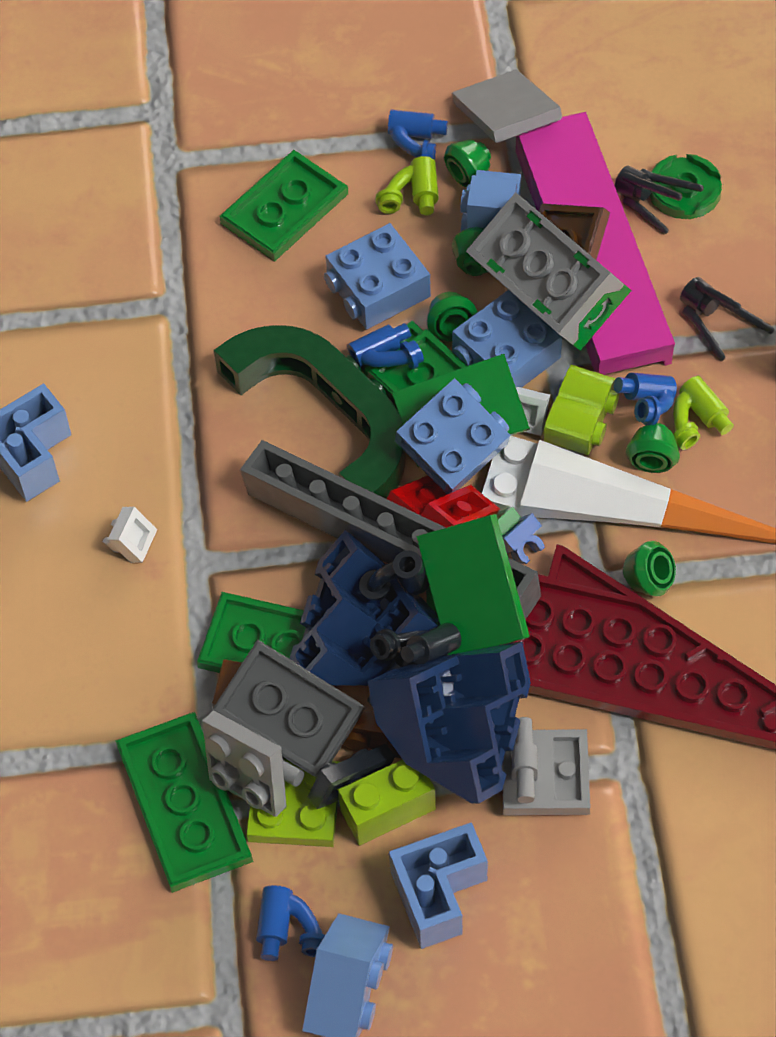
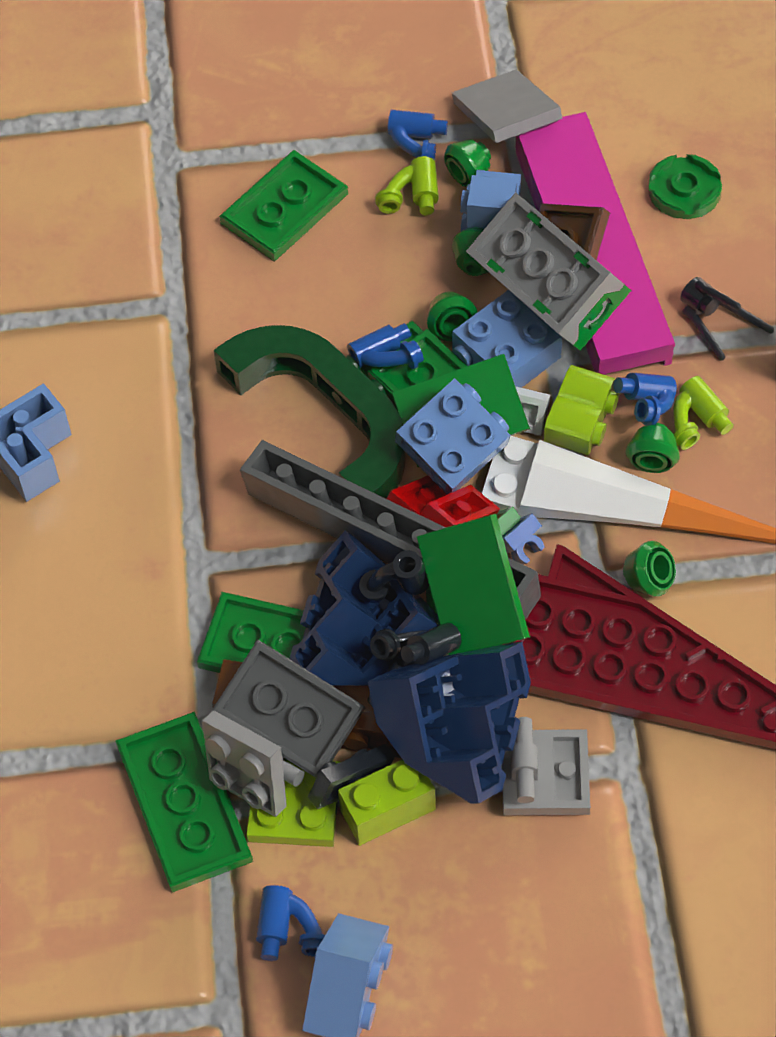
(131, 535): white tile -> none
(377, 276): medium blue brick -> none
(431, 873): medium blue brick -> none
(639, 185): black plant -> none

